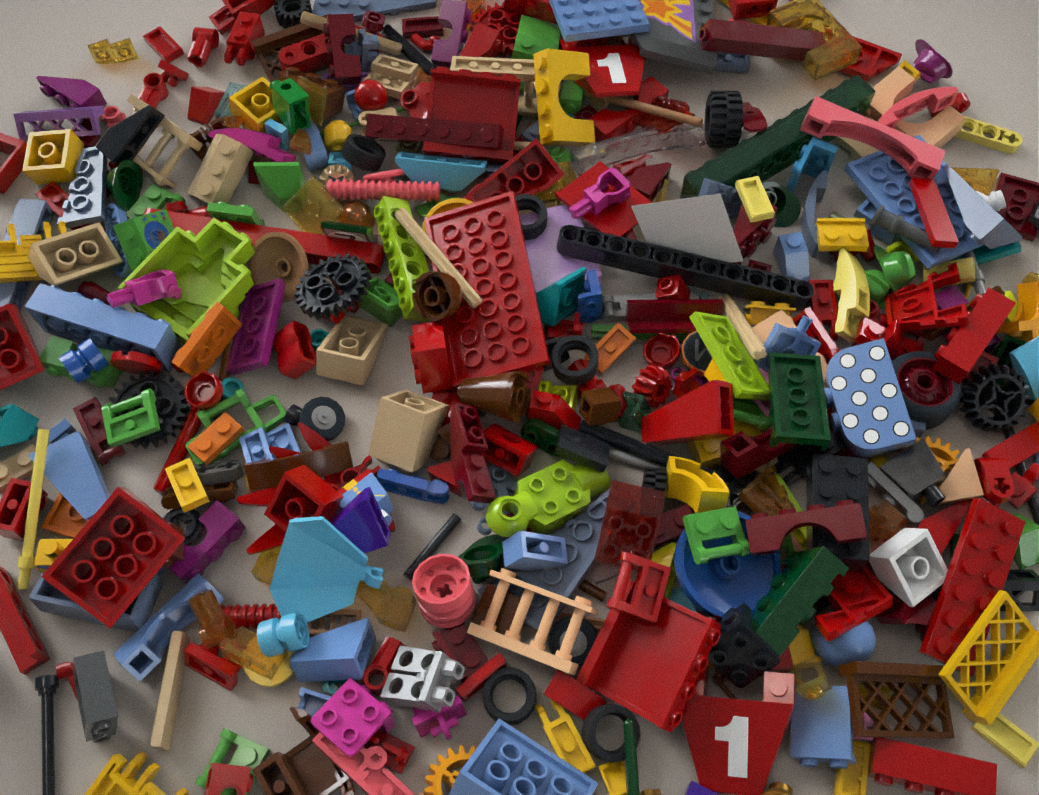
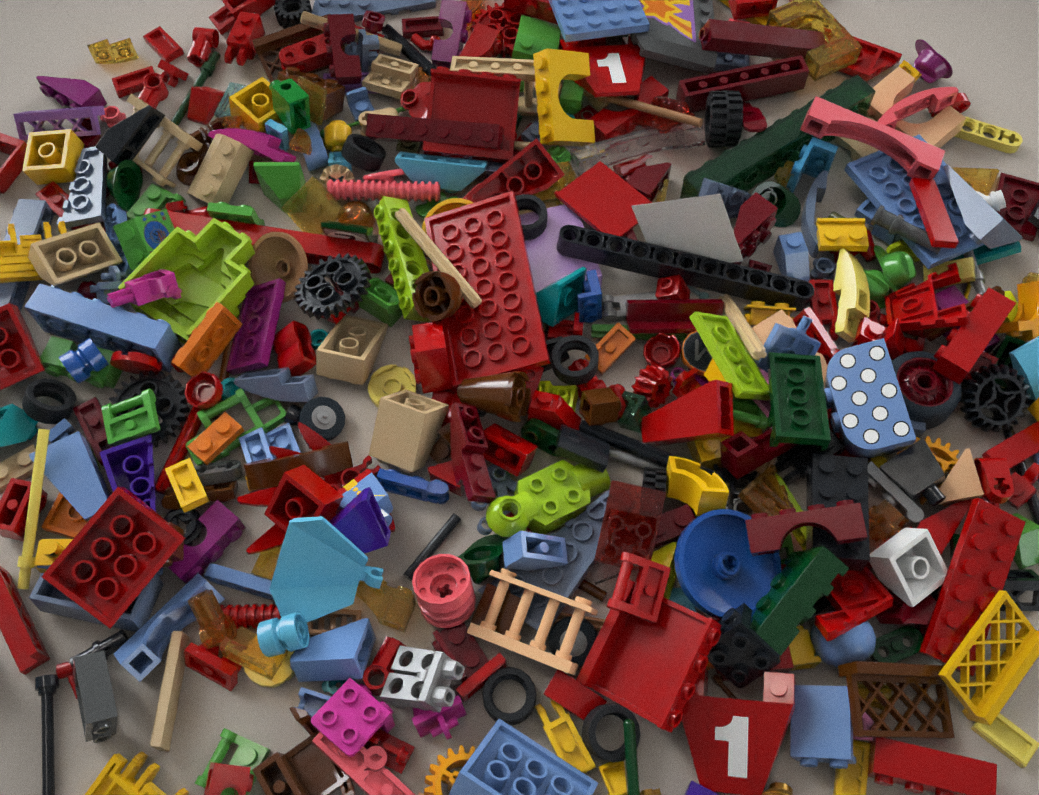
(48, 388): none -> black tyre
(103, 288): none -> sand blue hips
(109, 645): none -> black pin
(131, 82): none -> red tile
(133, 468): none -> dark purple wedge
(188, 166): none -> reddish brown piece
(207, 70): none -> dark green bar
(238, 580): none -> medium blue beam
(278, 385): none -> sand blue slope
(370, 95): red hair -> none
(390, 380): none -> light yellow tile
(594, 197): dark pink piece -> none
(712, 526): bright green plate -> none
(751, 81): none -> dark red brick
(754, 199): light yellow tile -> none
(783, 174): none -> clear yellow plate
(815, 688): clear yellow bracket -> none
(825, 264): none -> sand blue plate
(893, 645): none -> dark green plate

